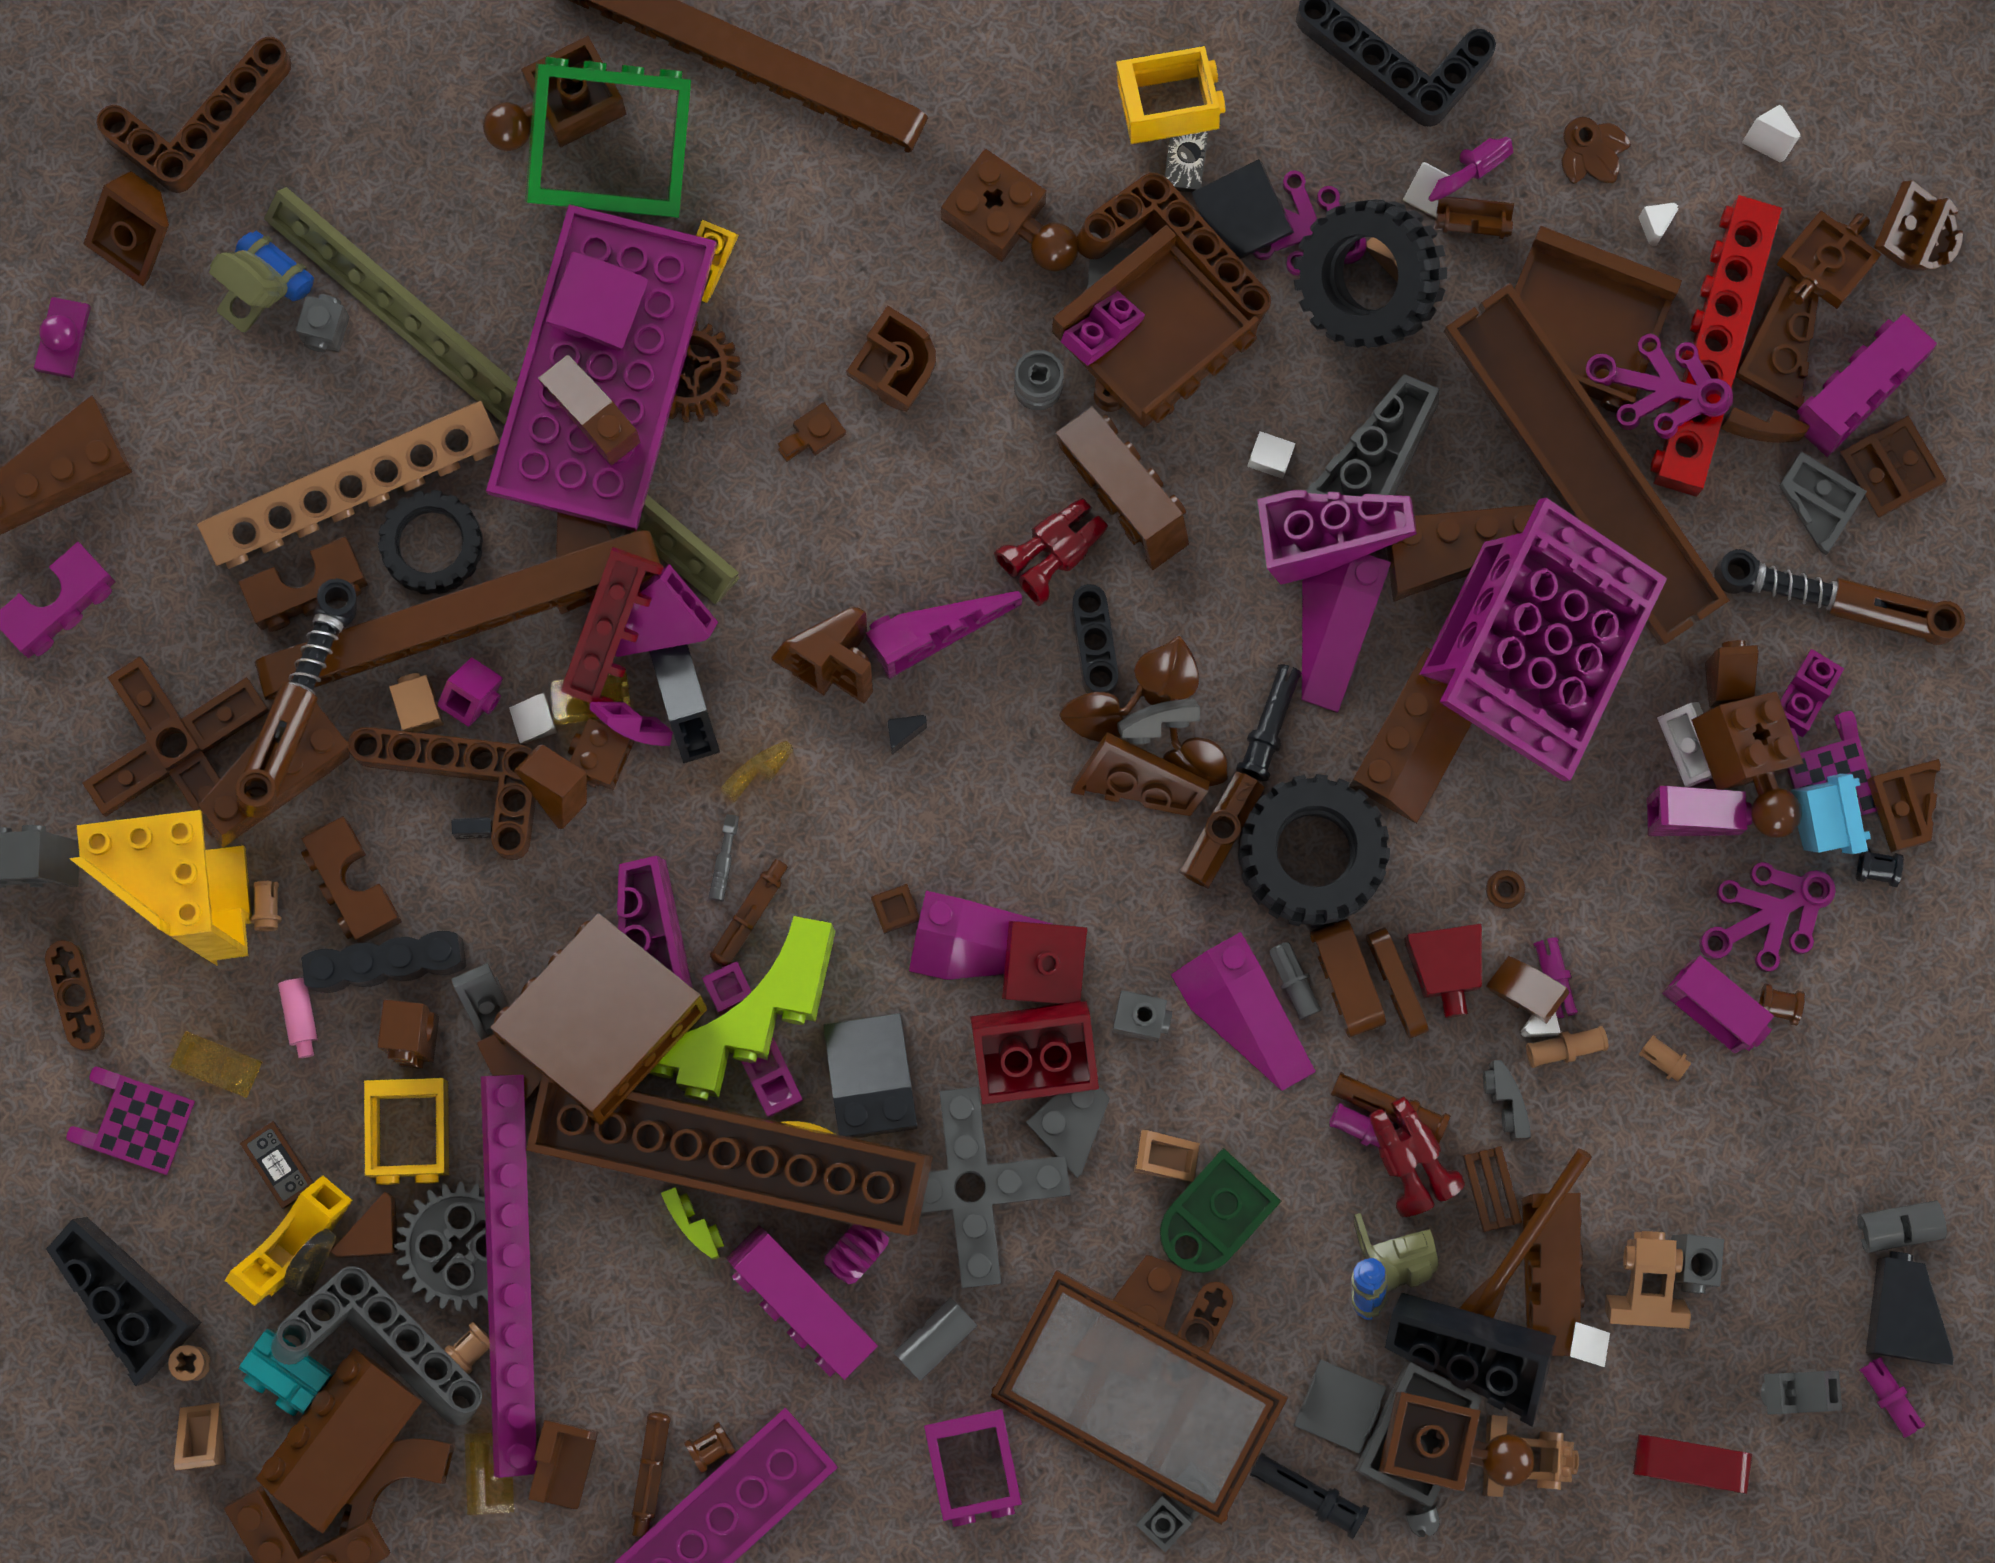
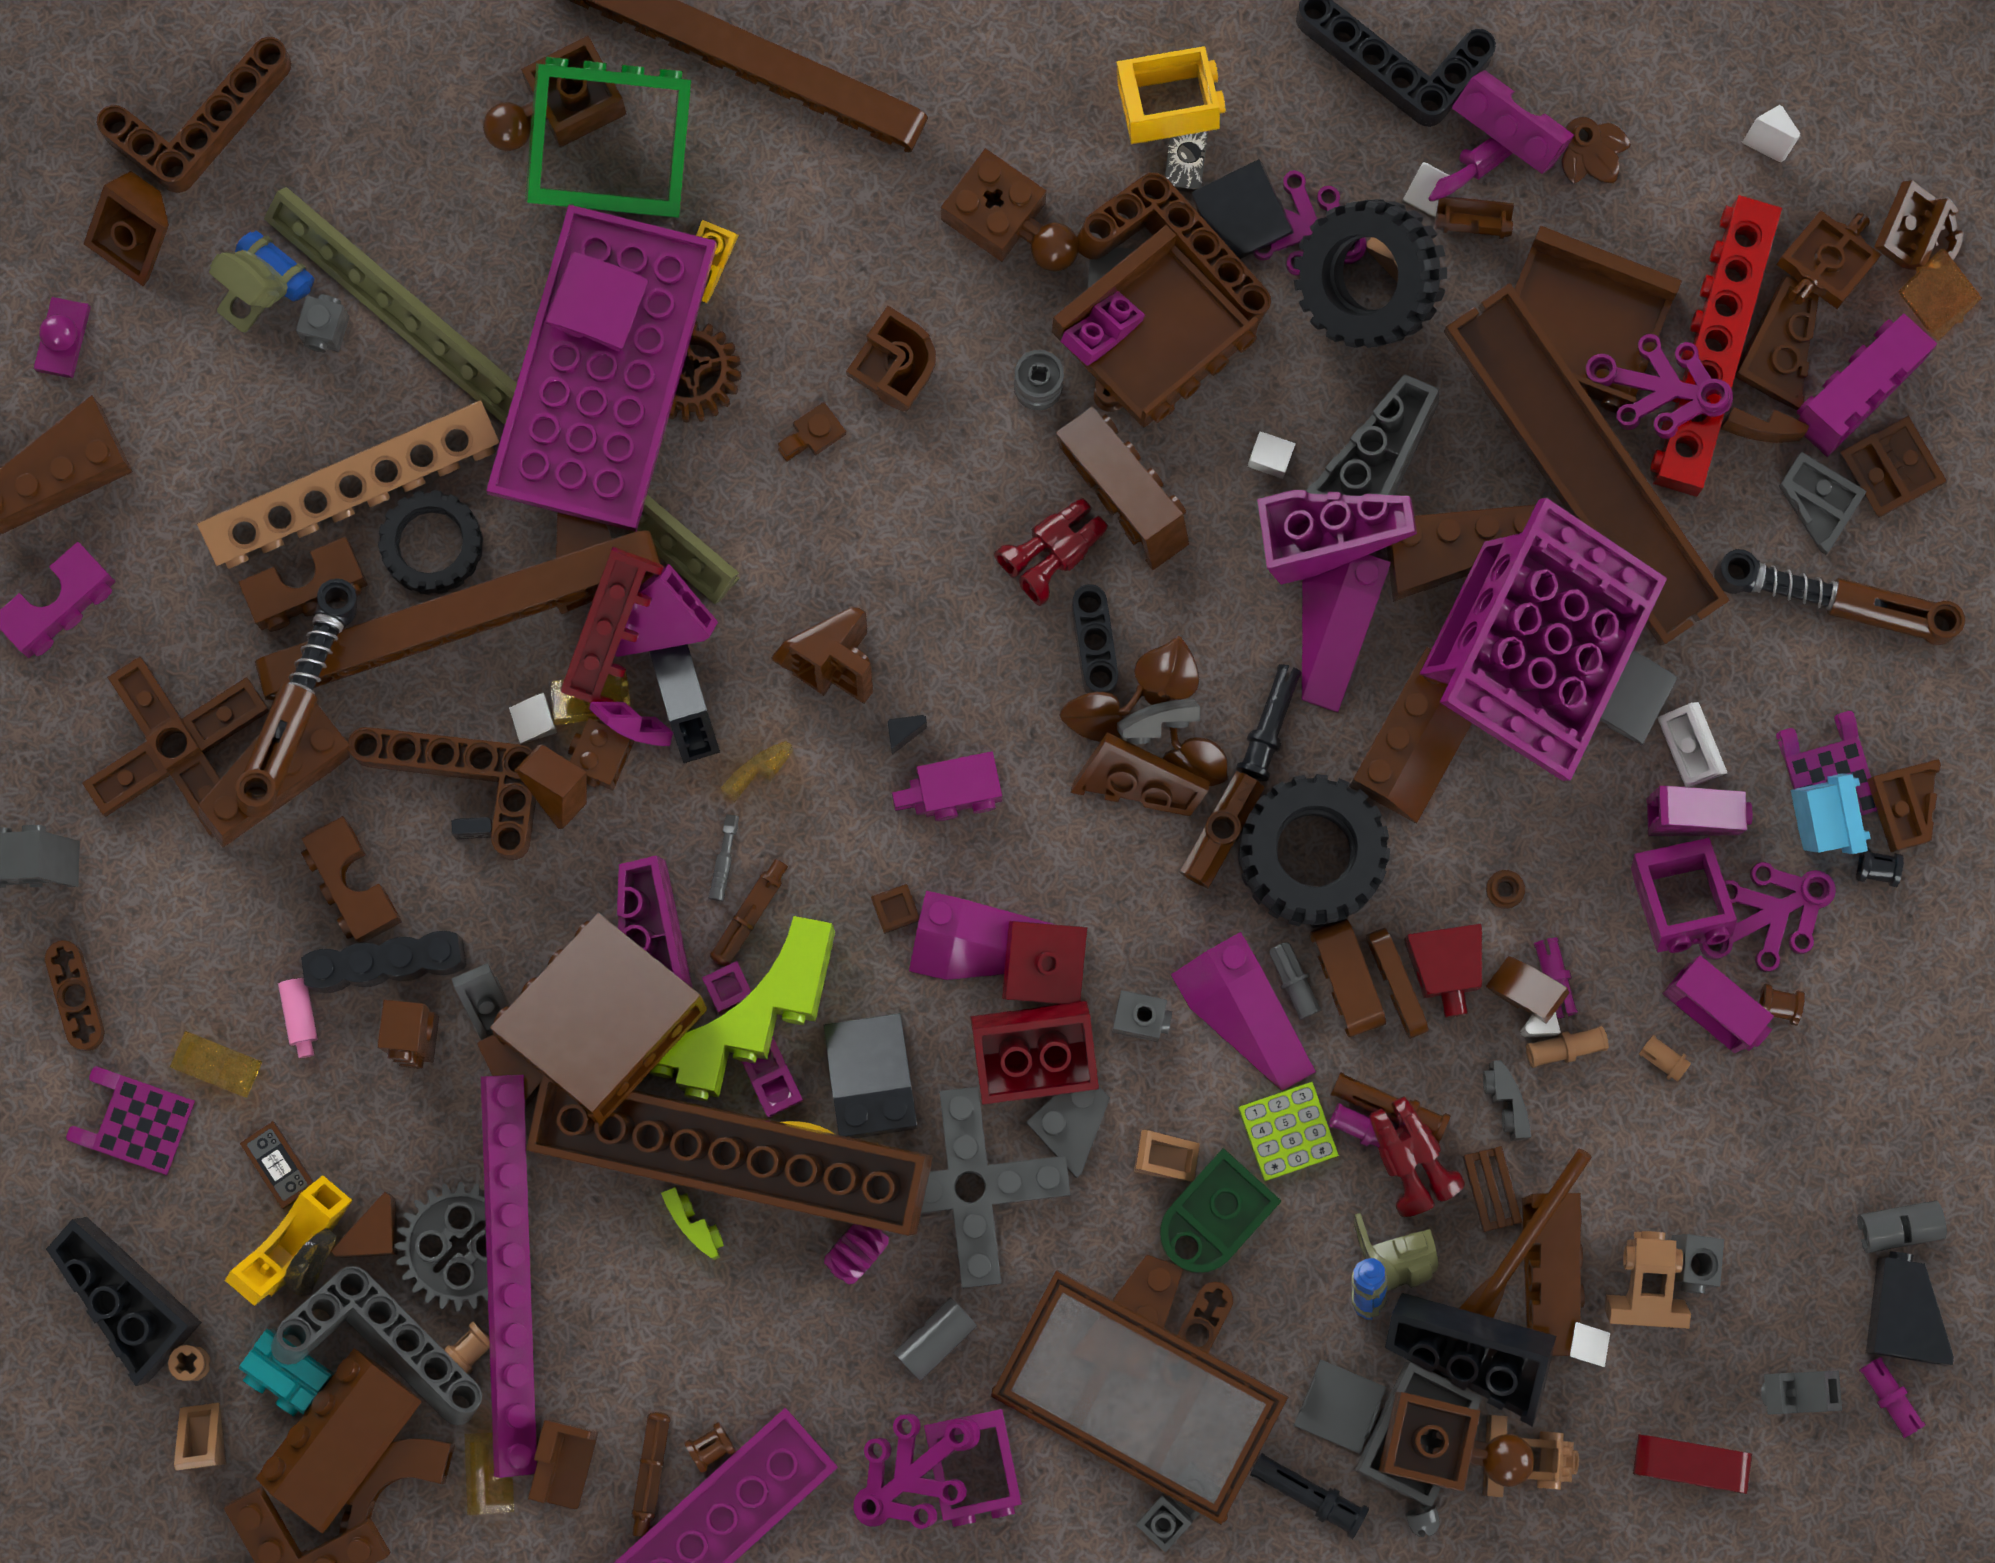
(172, 880): yellow panel -> none
(266, 906): medium nougat pin -> none
(398, 1089): yellow window -> none
(416, 703): medium nougat brick -> none
(471, 692): magenta brick -> none
(590, 409): slope -> none
(801, 1302): magenta wedge -> none
(909, 1474): none -> magenta plant
(921, 633): magenta wedge -> none
(951, 787): none -> magenta hinge
(1288, 1131): none -> tile
(1530, 137): none -> magenta arch
(1638, 698): none -> dark grey slope
(1656, 220): white slope -> none
(1674, 861): none -> magenta window
(1731, 673): reddish brown slope -> none
(1753, 744): reddish brown brick -> none
(1809, 690): magenta slope -> none
(1939, 294): none -> clear orange piece

